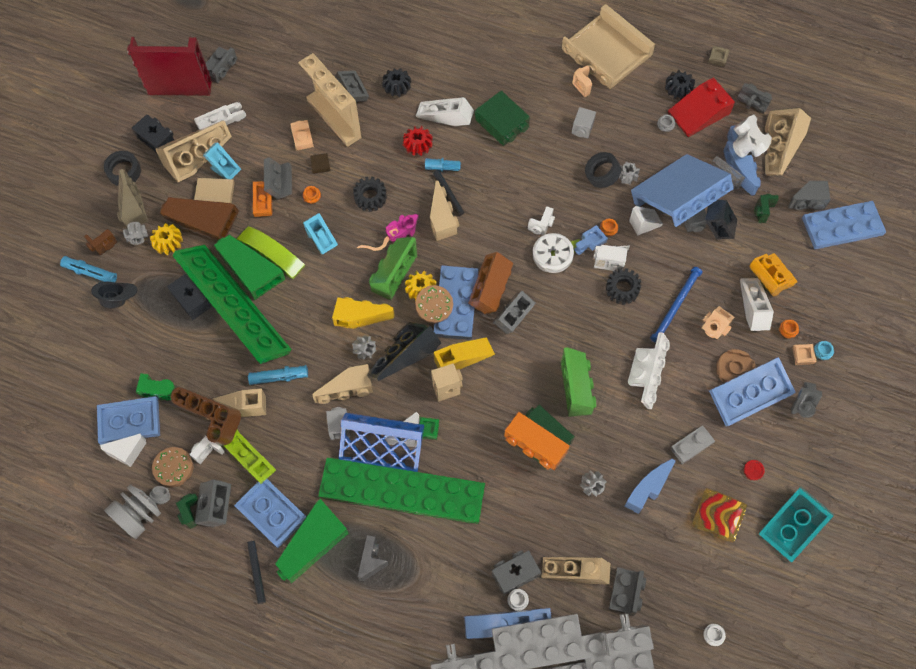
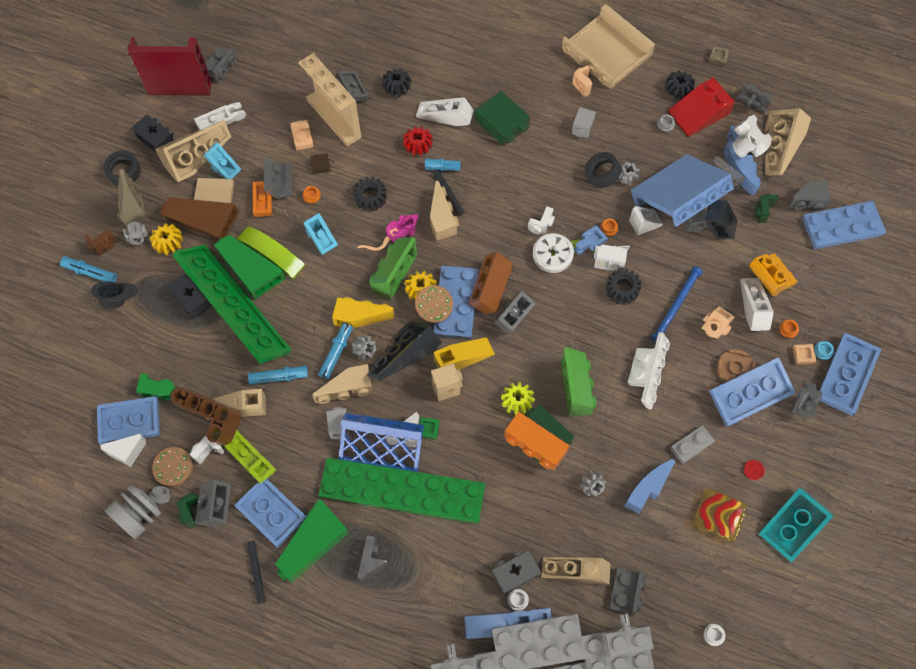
(339, 343): none -> dark azure pin
(510, 398): none -> neon yellow gear
(848, 374): none -> medium blue plate

